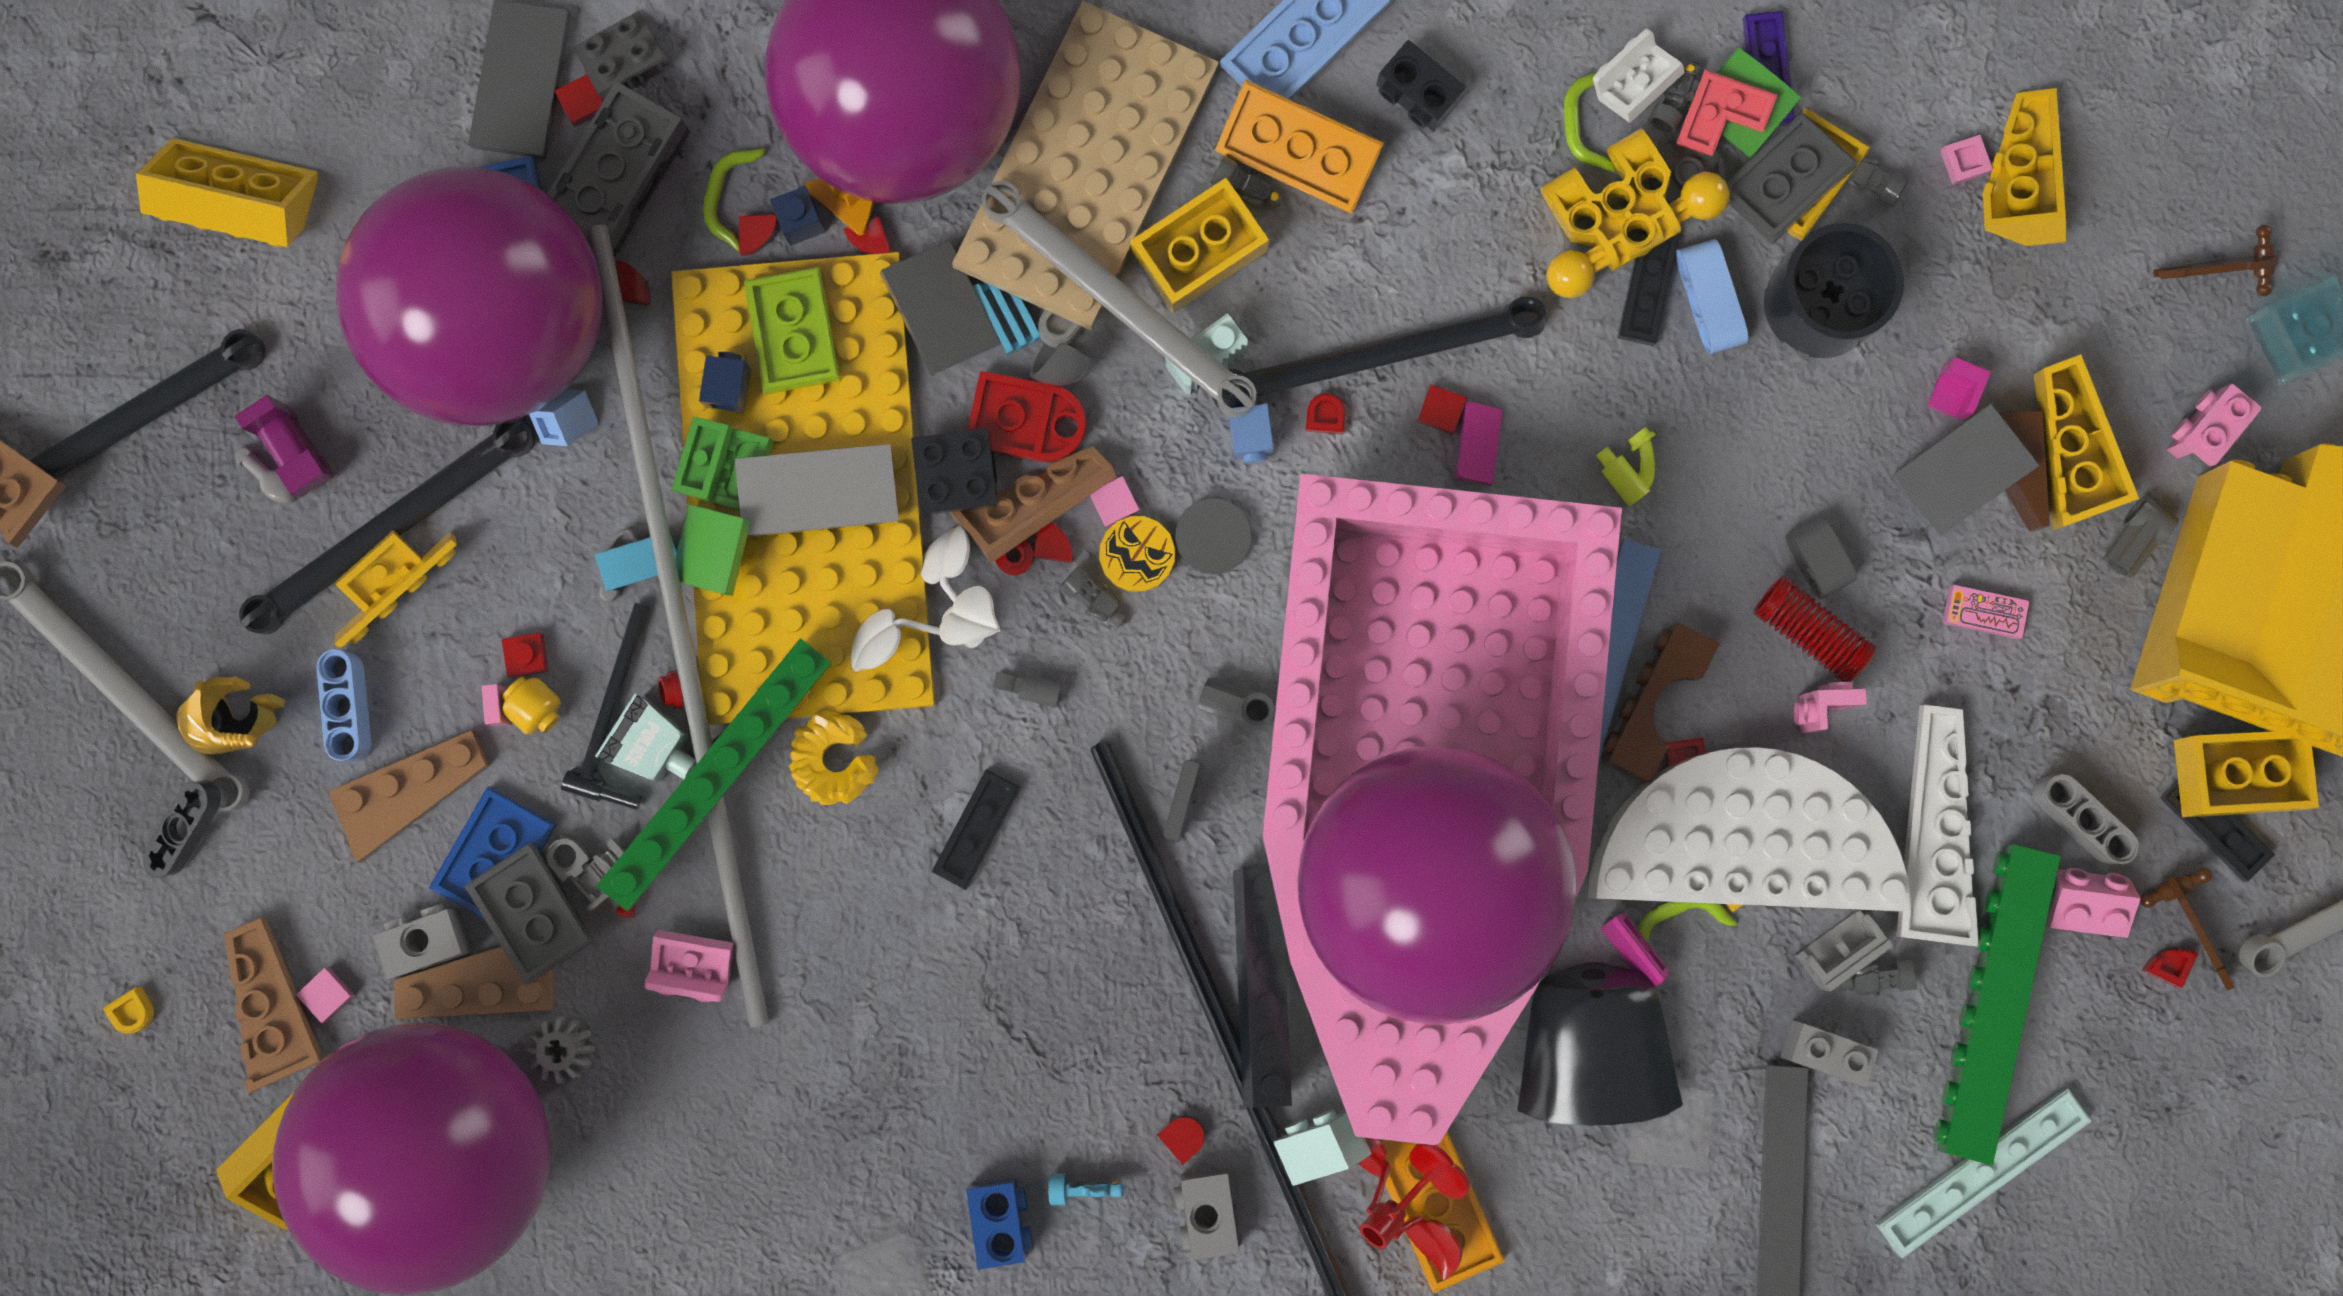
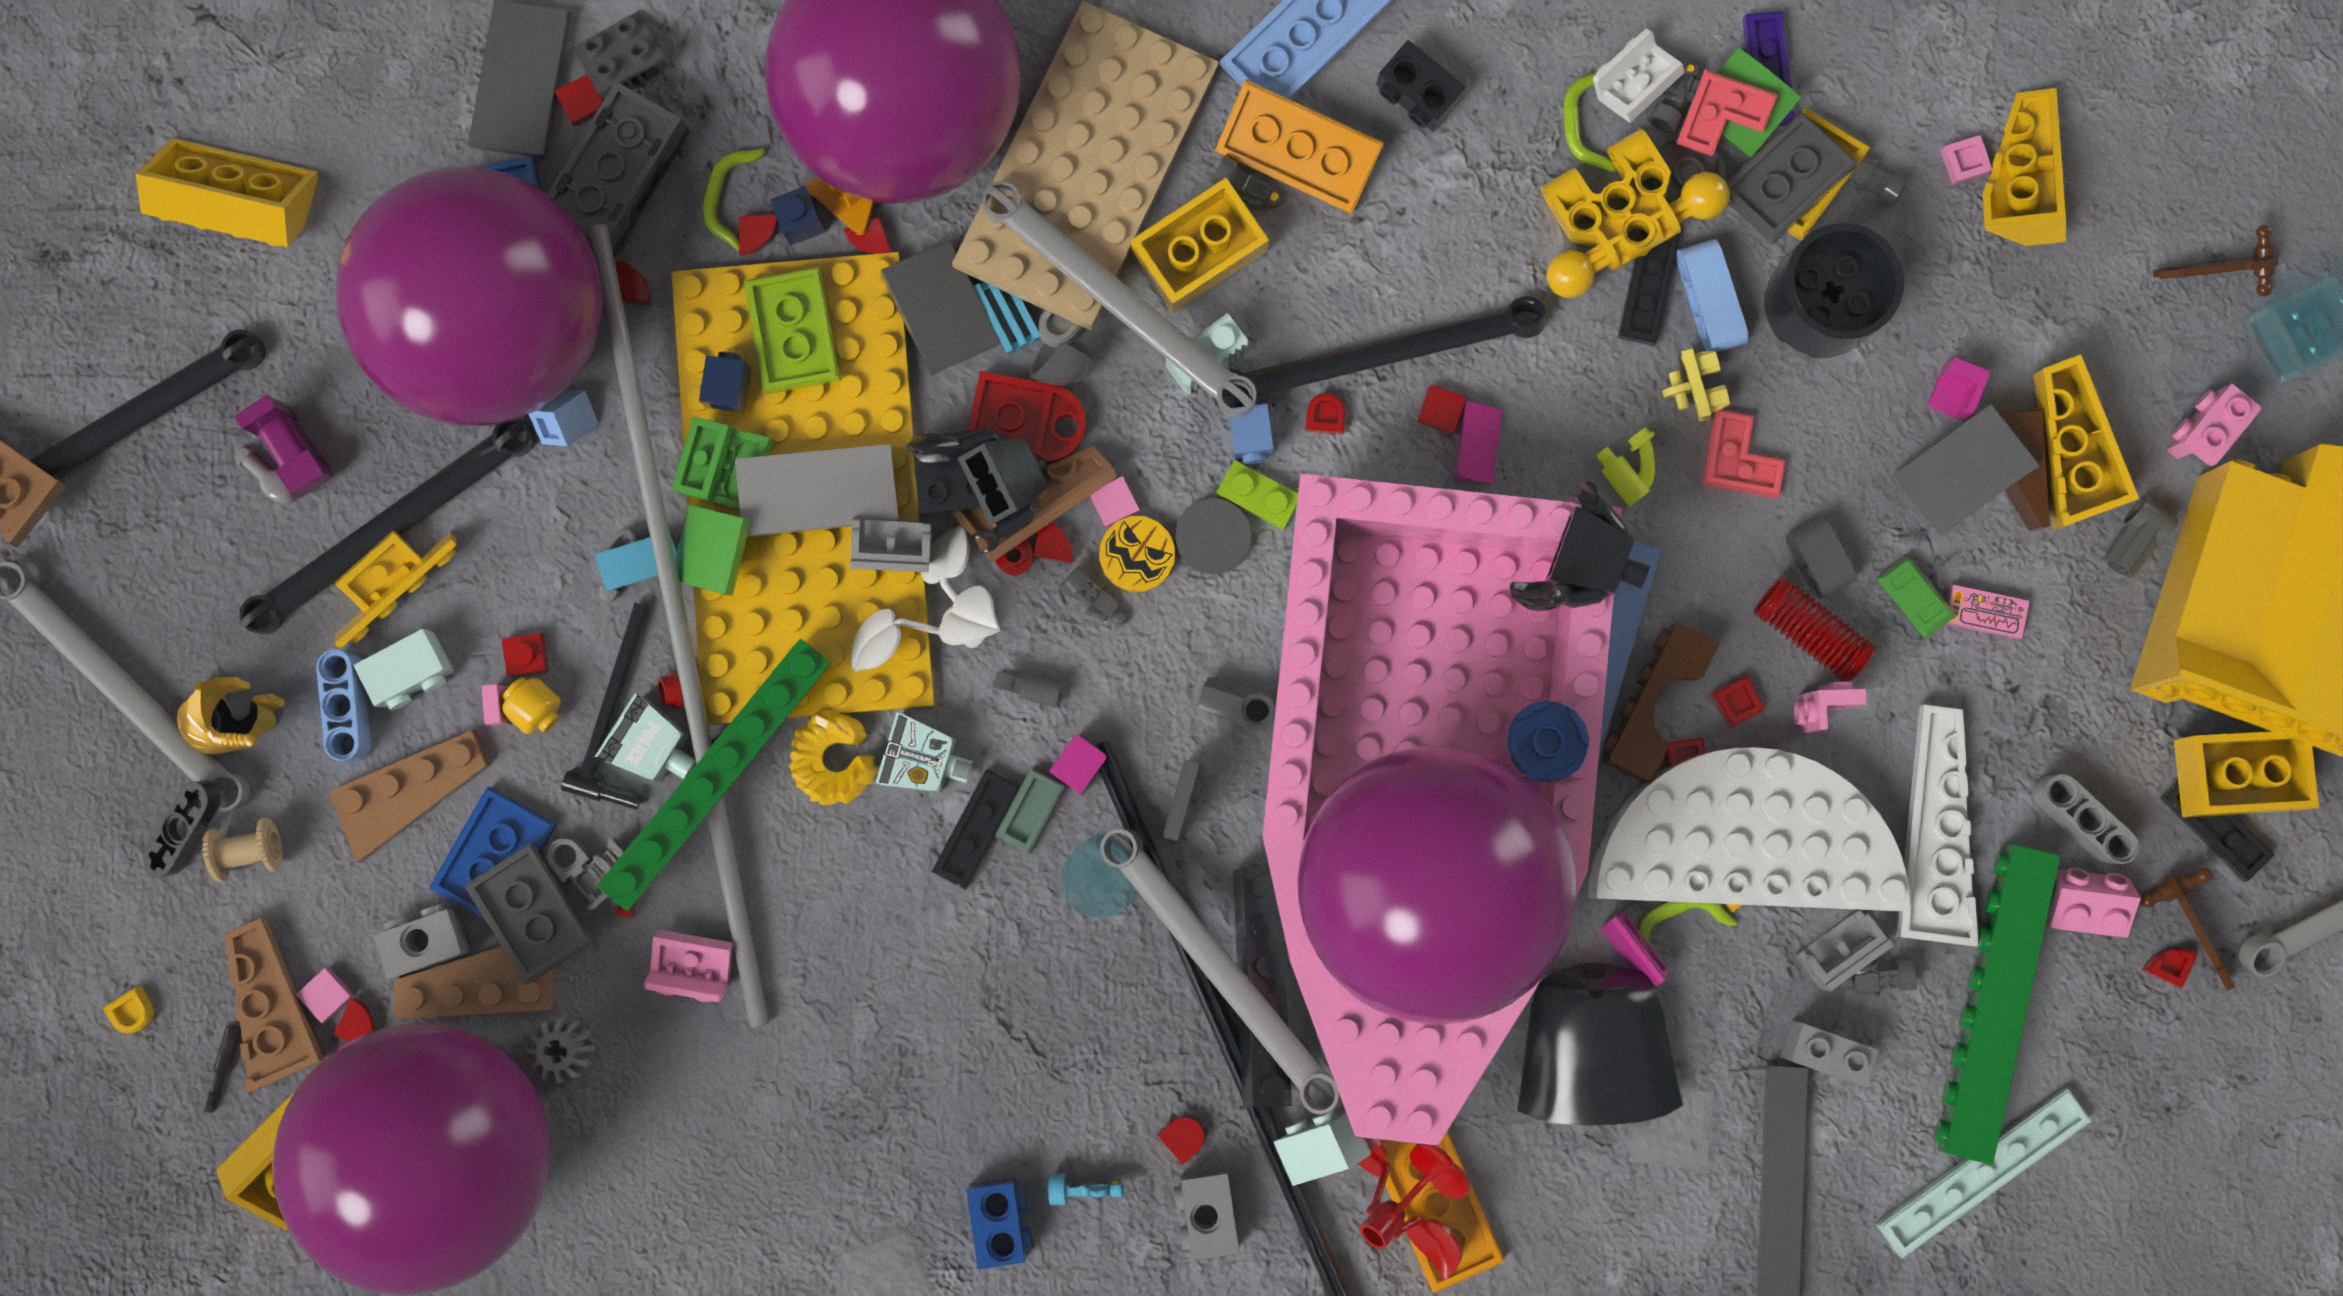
(222, 1064): none -> black piece
(241, 850): none -> tan hose
(355, 1021): none -> red tile
(404, 670): none -> light aqua brick
(890, 545): none -> light grey hinge
(920, 757): none -> torso
(999, 471): none -> black torso
(1030, 810): none -> sand green tile
(1078, 764): none -> dark pink panel
(1093, 884): none -> clear light blue tile
(1221, 969): none -> light grey piece
(1258, 495): none -> lime plate
(1547, 741): none -> blue tile
(1587, 559): none -> black torso
(1705, 401): none -> light yellow hips
(1731, 466): none -> coral tile
(1738, 701): none -> red tile
(1916, 597): none -> bright green tile

